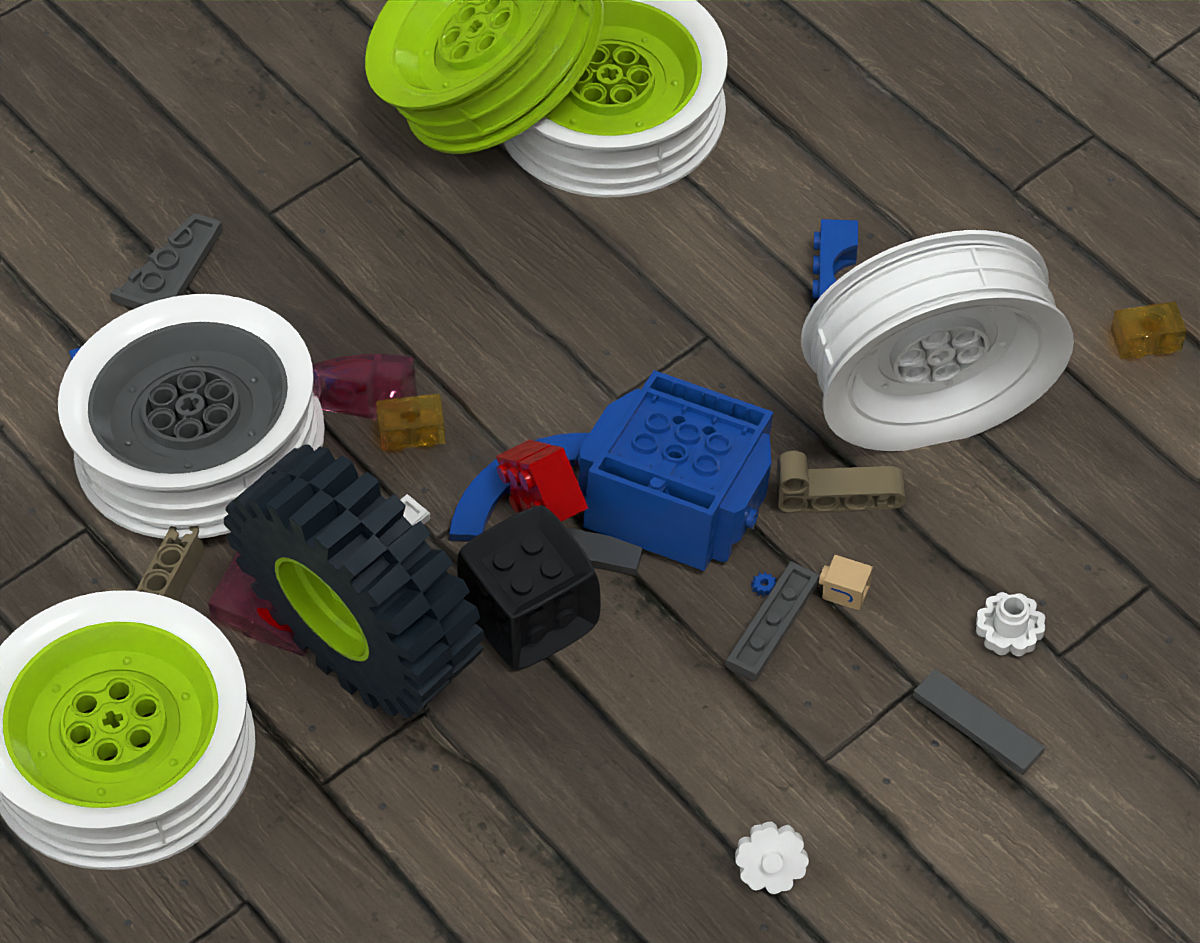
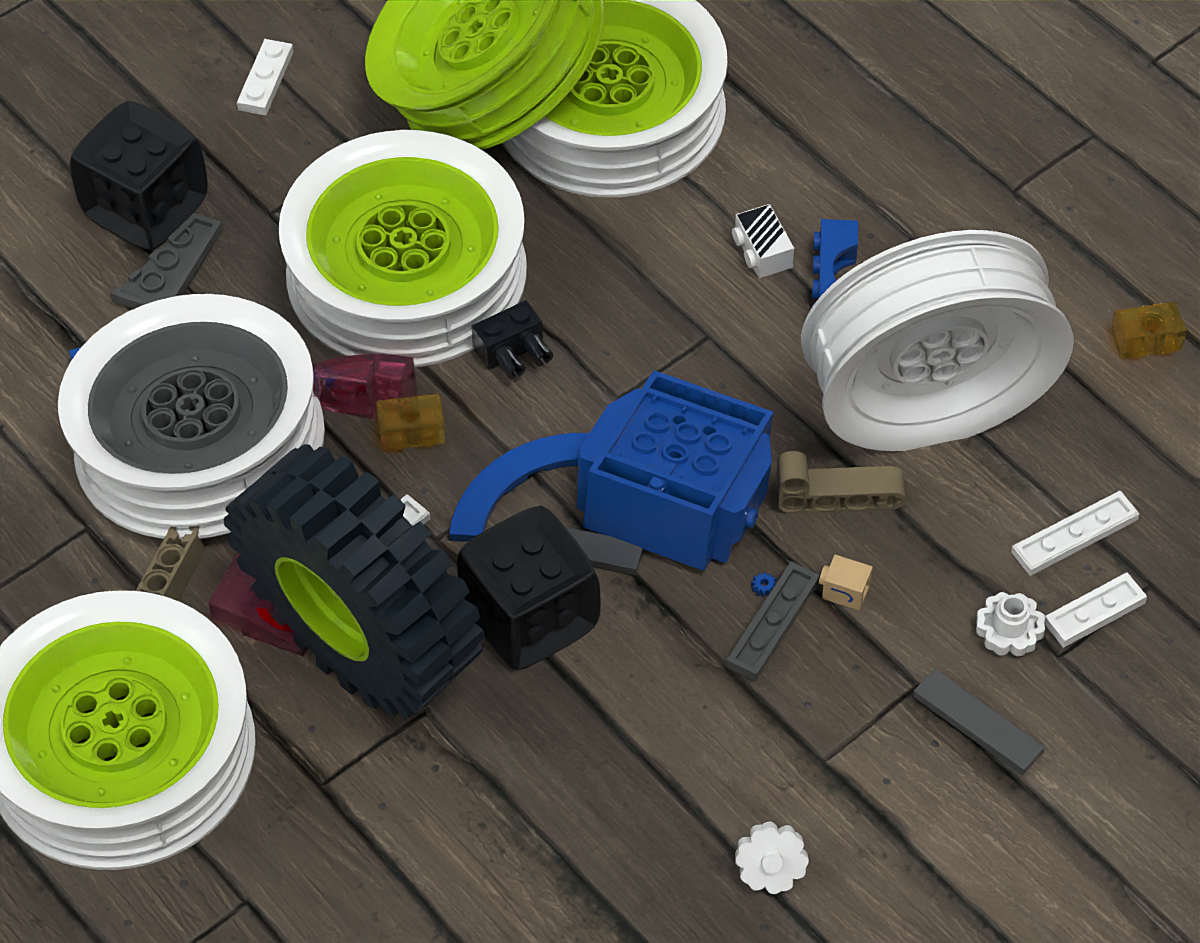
(139, 174): none -> black piece
(265, 77): none -> white plate
(402, 245): none -> wheel
(509, 335): none -> black brick
(539, 477): red piece -> none
(763, 241): none -> white brick
(1075, 533): none -> white tile
(1095, 609): none -> white plate

